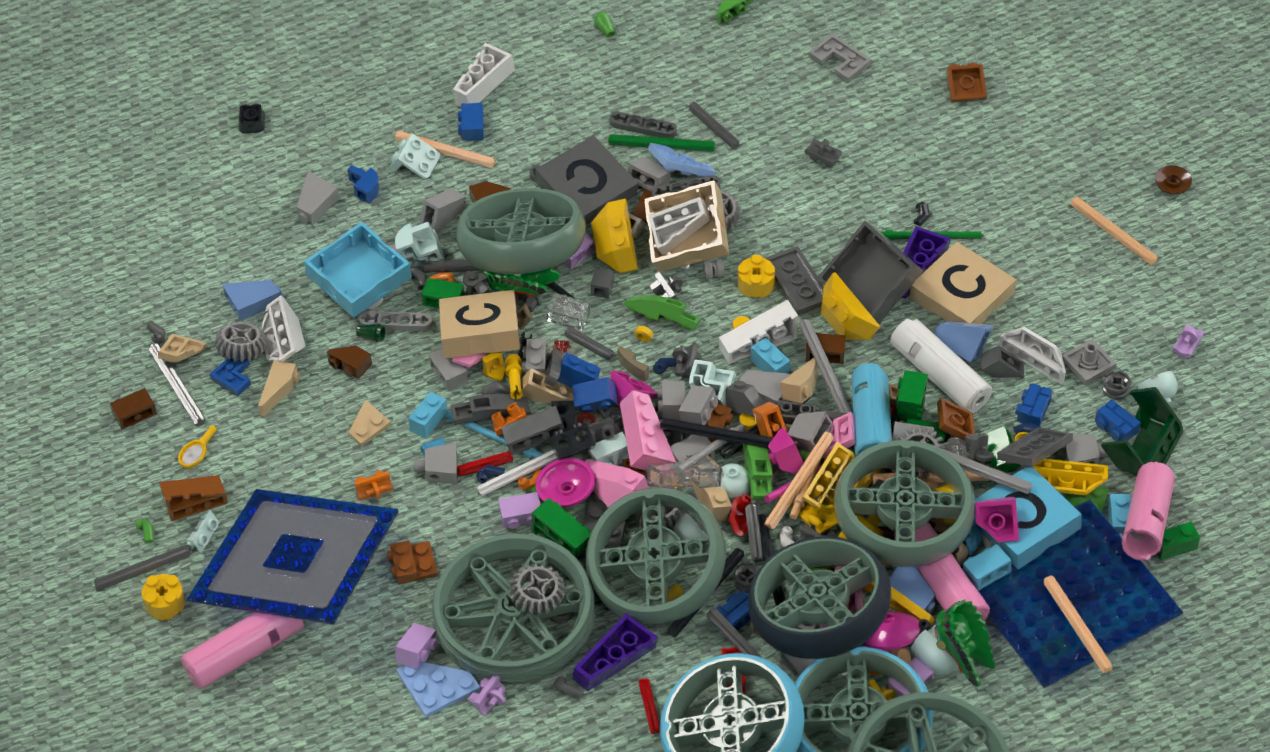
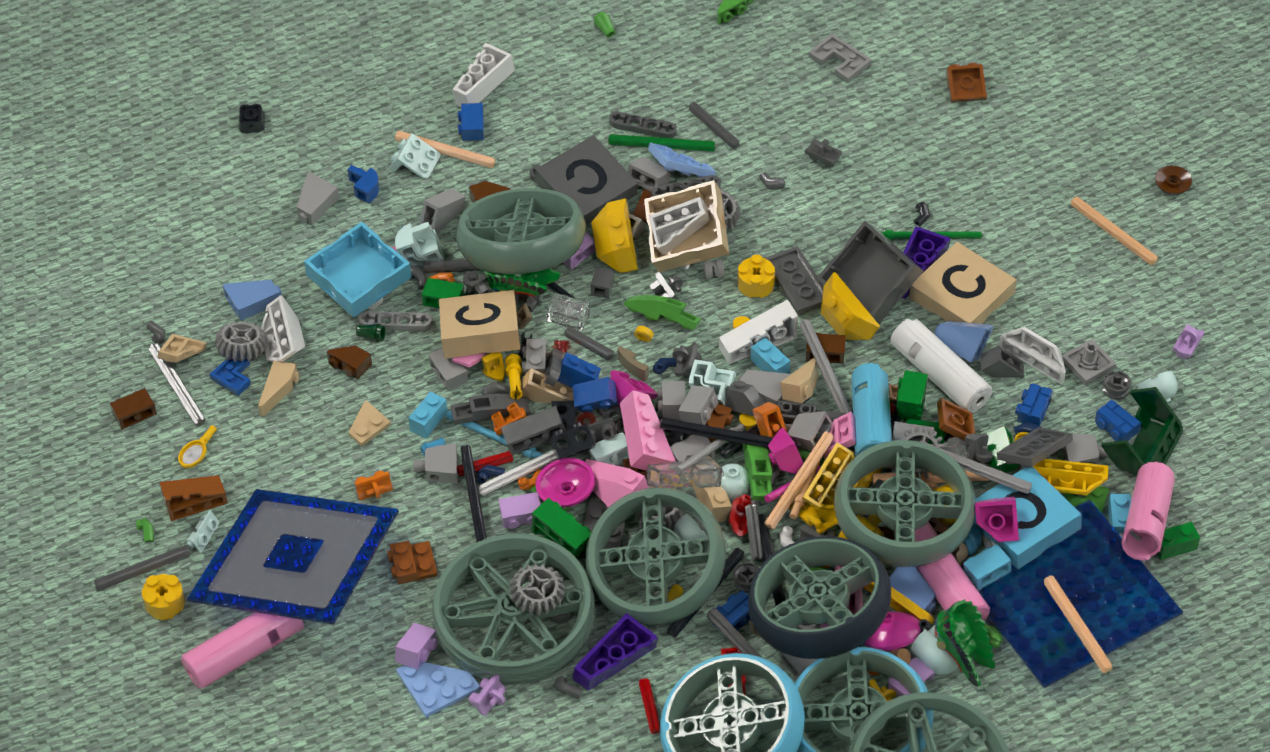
(473, 493): none -> black axle
(772, 183): none -> dark grey arm
(996, 637): none -> bright green arm

